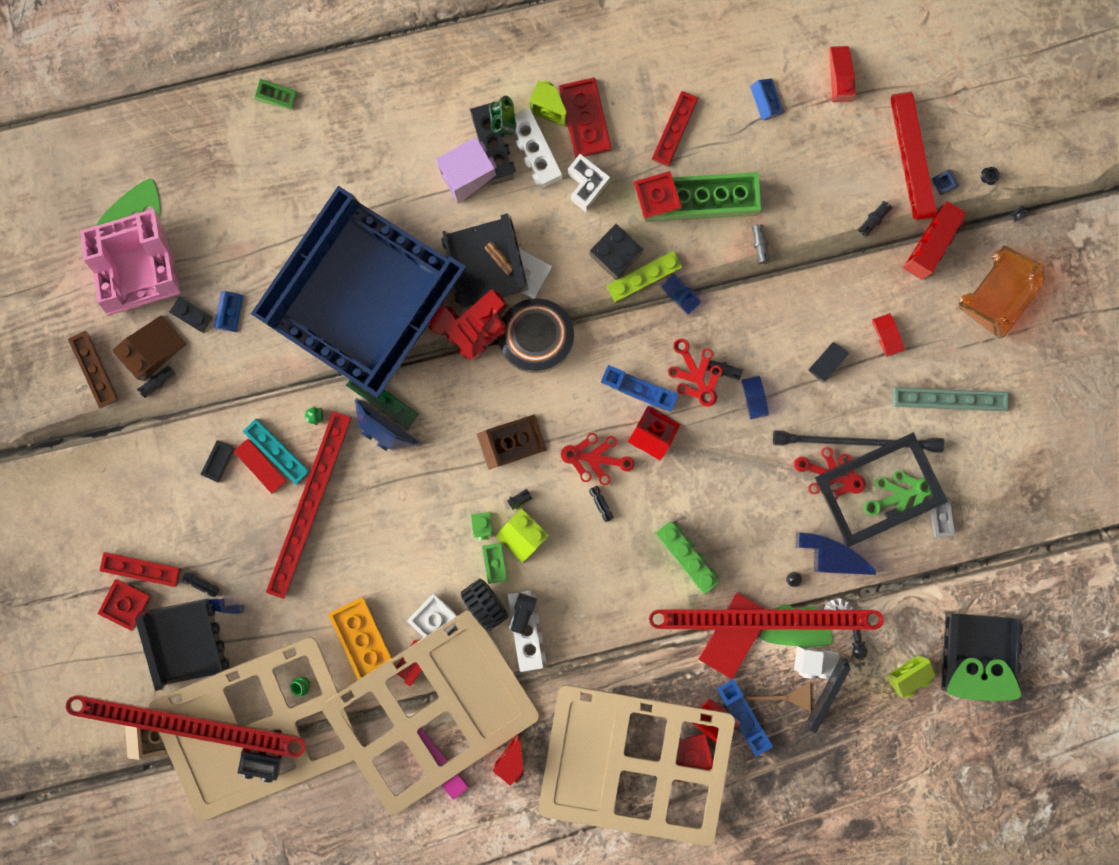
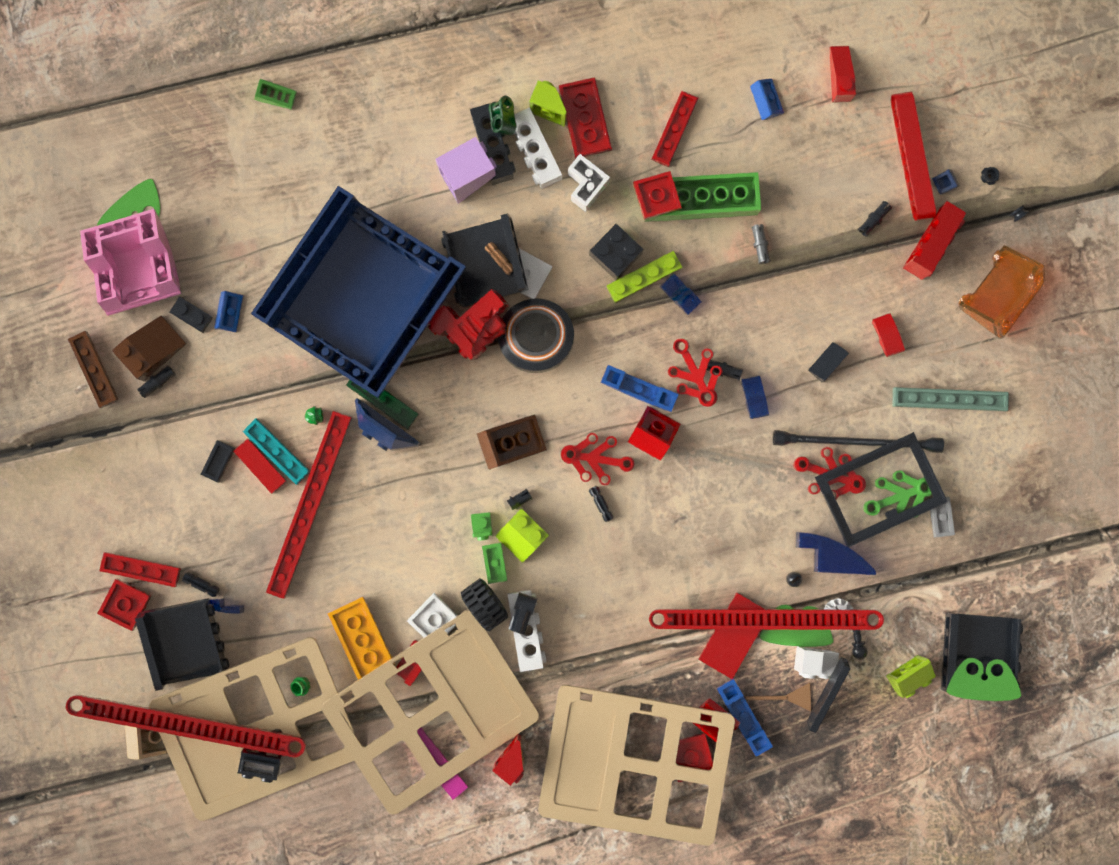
(687, 558): bright green brick -> none

